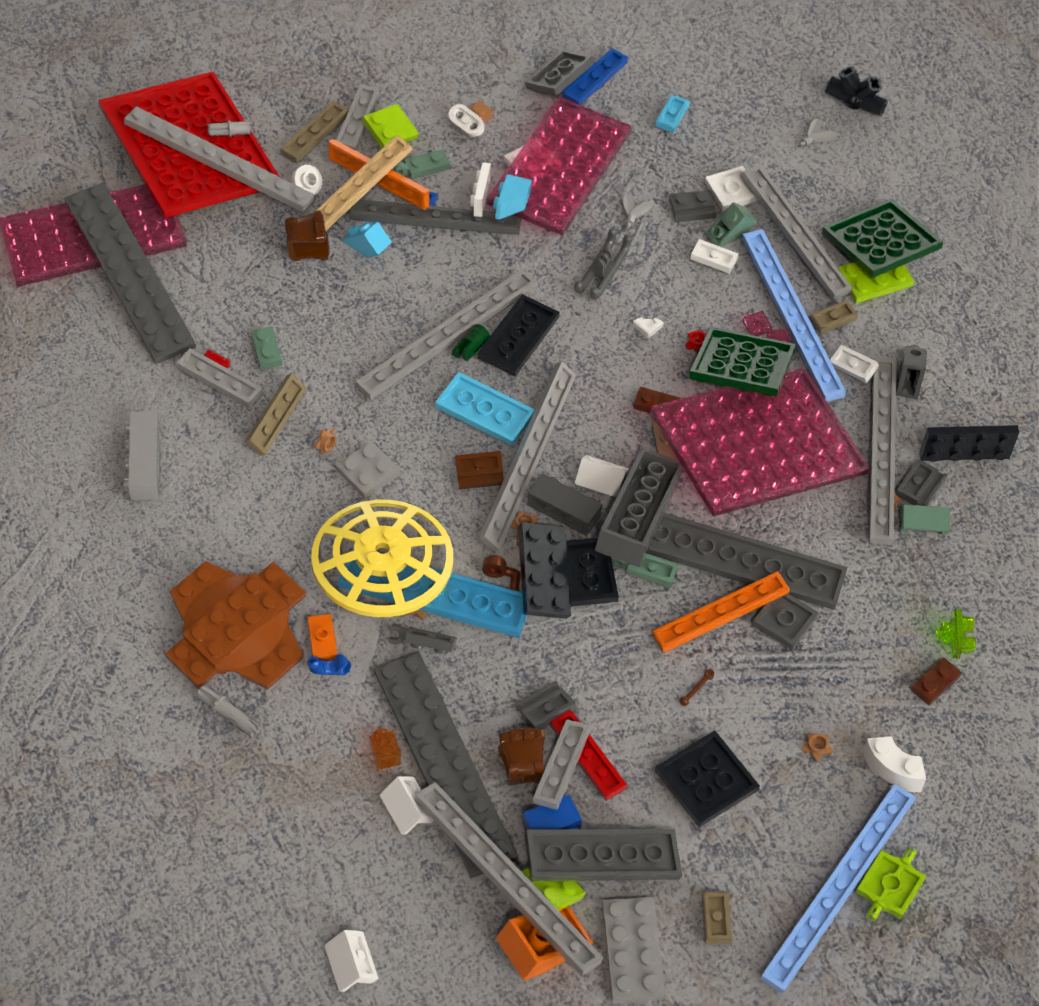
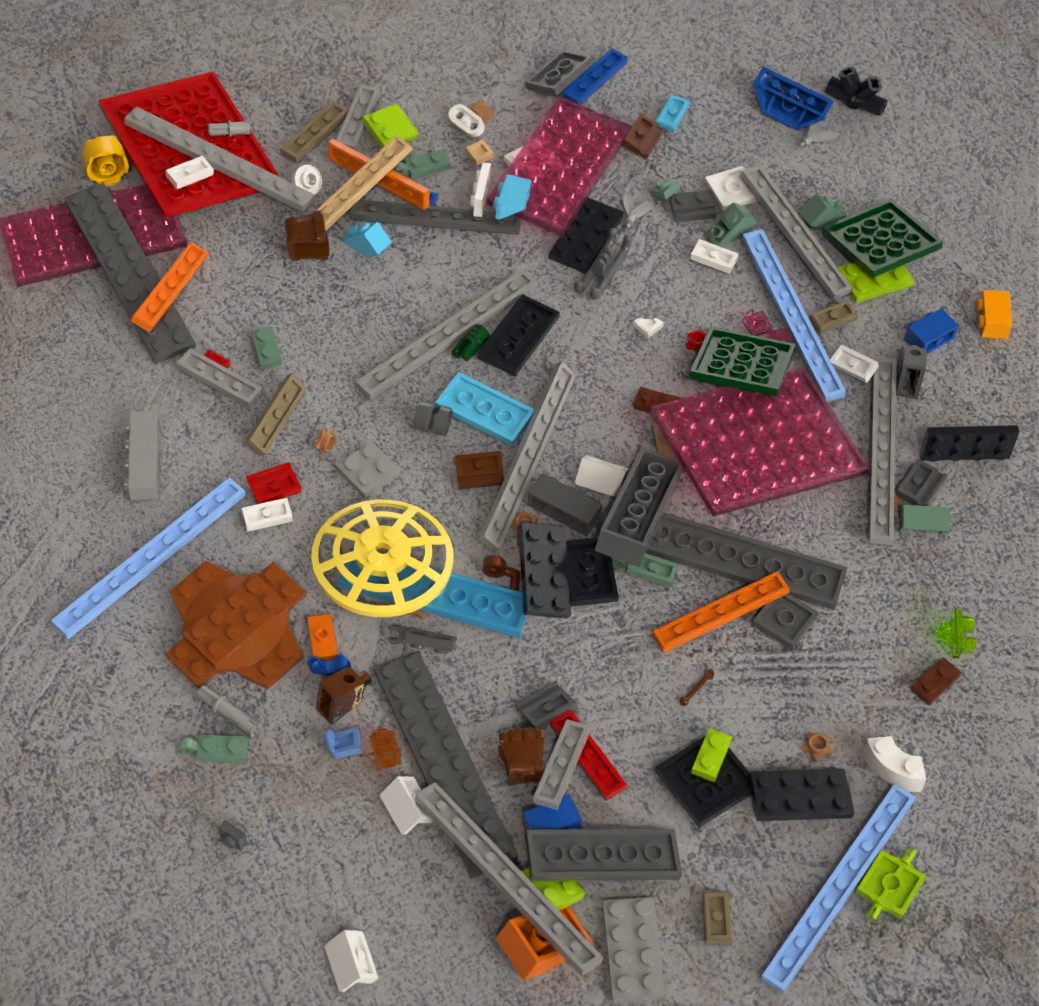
(104, 159): none -> yellow brick
(148, 558): none -> light blue plate
(169, 287): none -> orange tile
(189, 172): none -> white plate
(216, 748): none -> sand green plate
(232, 836): none -> dark grey plate
(267, 514): none -> white plate
(273, 483): none -> red plate
(341, 693): none -> reddish brown torso
(343, 743): none -> medium blue plate
(433, 418): none -> dark grey wheel
(479, 152): none -> tan plate
(585, 235): none -> black plate
(643, 136): none -> reddish brown plate
(664, 189): none -> sand green plate
(711, 755): none -> lime plate
(789, 100): none -> blue wedge
(800, 794): none -> black plate
(822, 211): none -> sand green slope
(932, 331): none -> blue brick
(995, 314): none -> light orange brick

